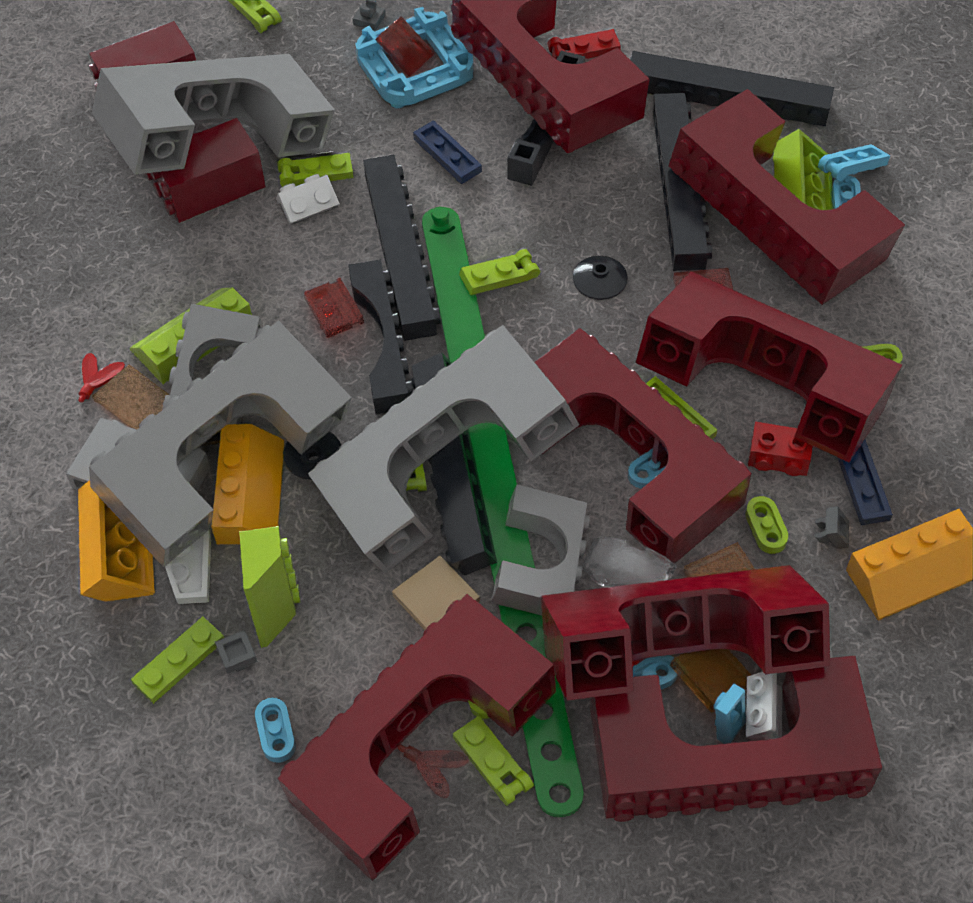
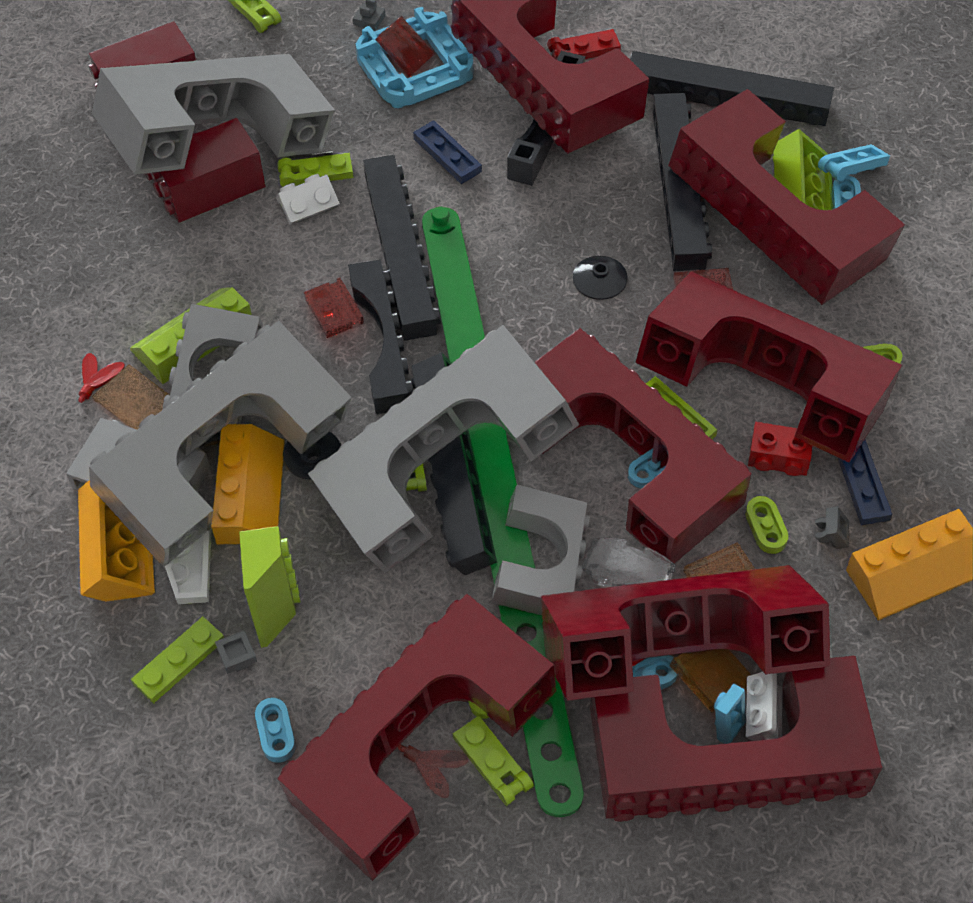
(432, 591): tan tile -> none
(499, 272): lime plate -> none

